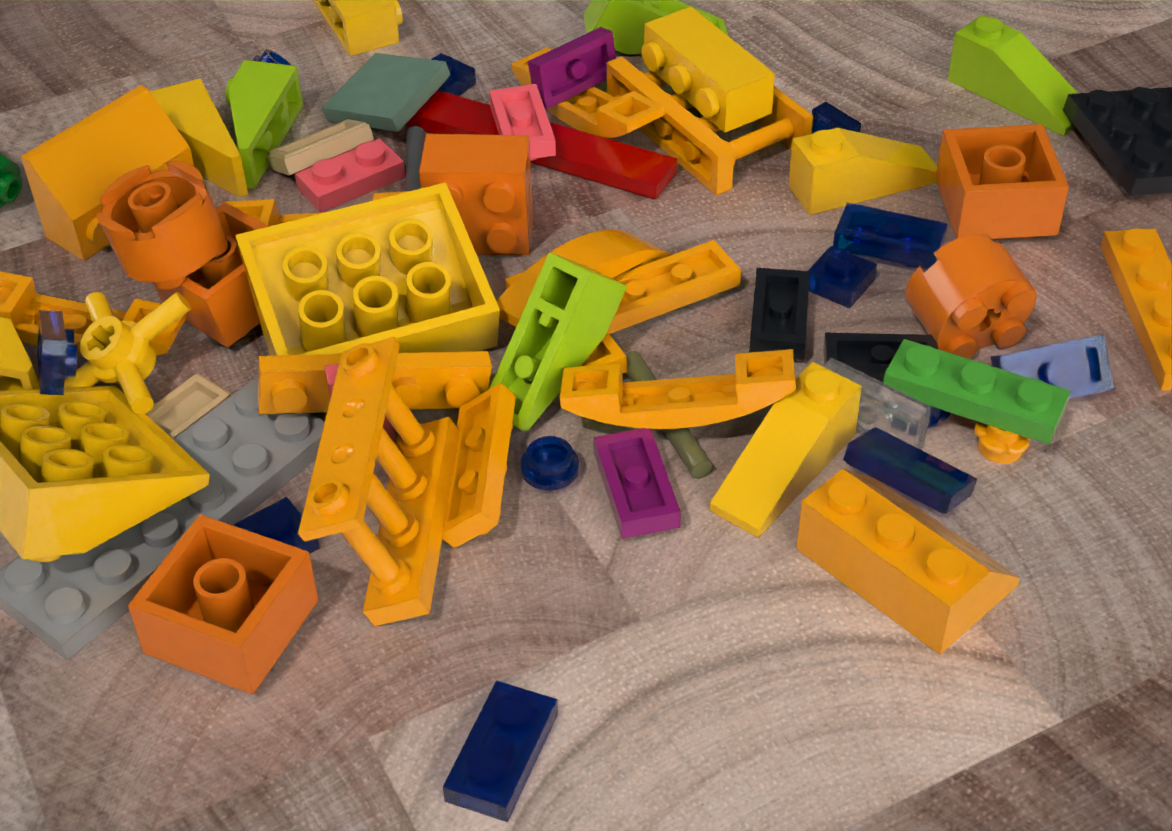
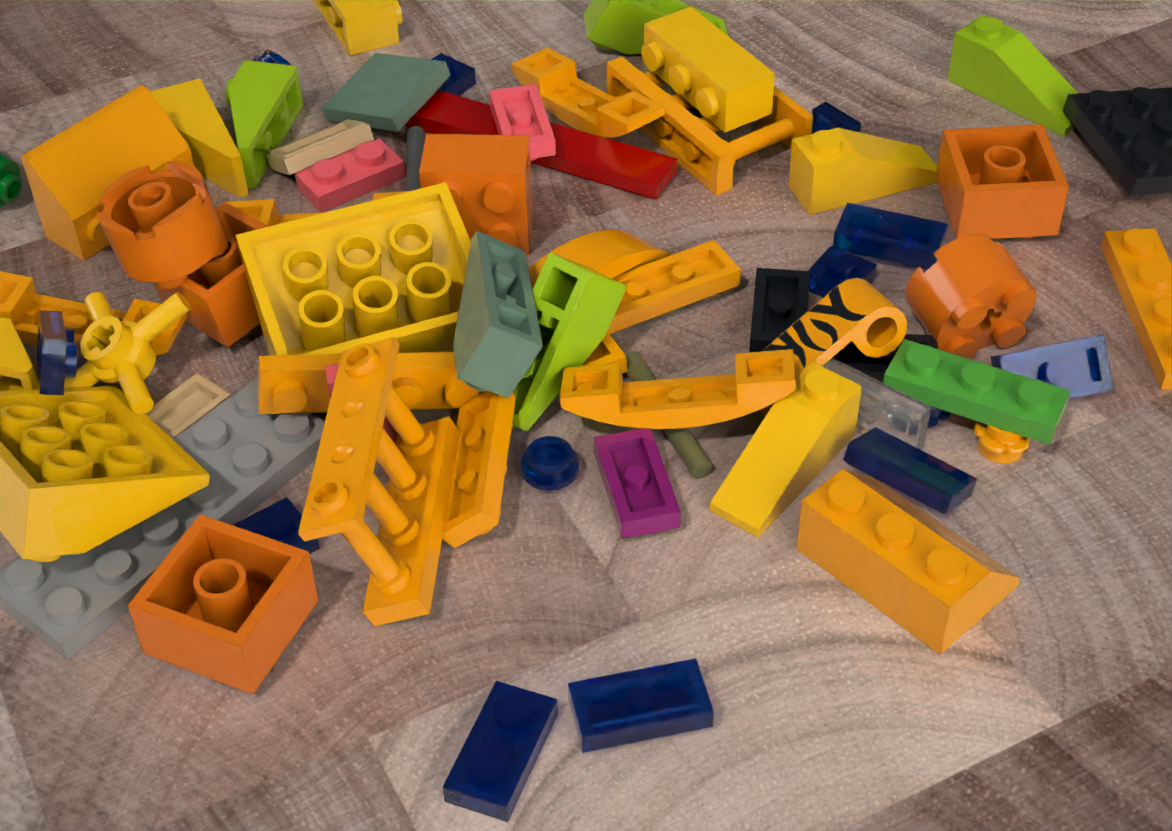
(496, 318): none -> sand green slope
(572, 66): magenta plate -> none
(640, 705): none -> clear blue plate
(845, 315): none -> light orange door

